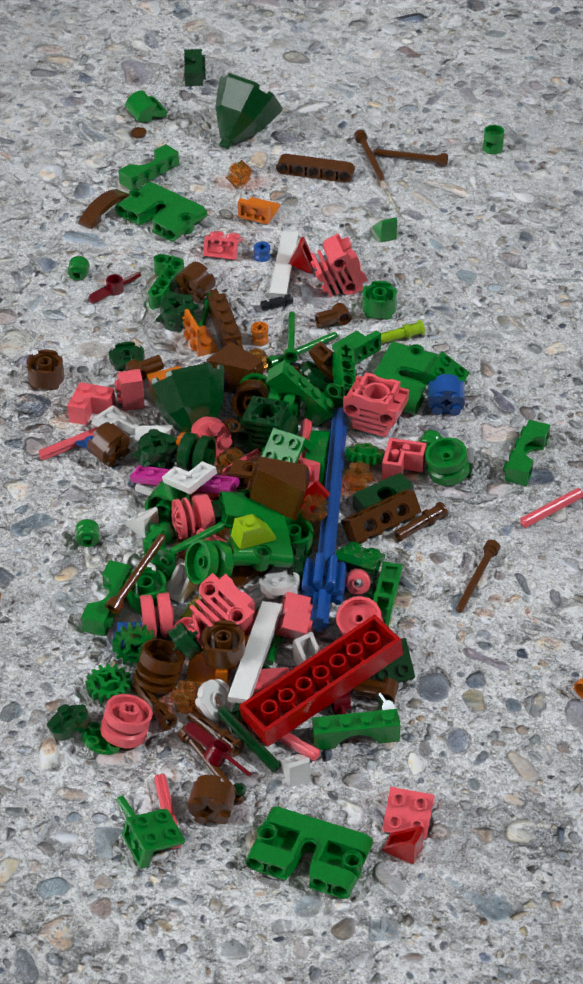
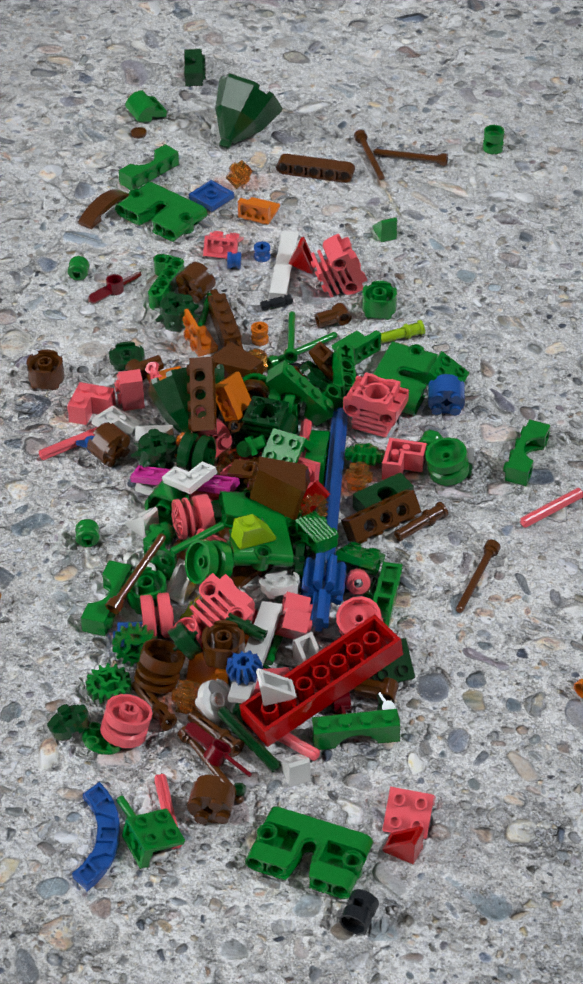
(106, 840): none -> blue tile
(152, 370): none -> coral piece
(195, 368): none -> reddish brown brick
(211, 195): none -> blue plate
(232, 397): none -> orange bracket
(234, 260): none -> blue wheel
(243, 667): none -> blue gear
(248, 628): none -> dark green pin
(251, 446): none -> green hips
(274, 687): none -> white slope
(316, 532): none -> green brick
(359, 911): none -> black wheel

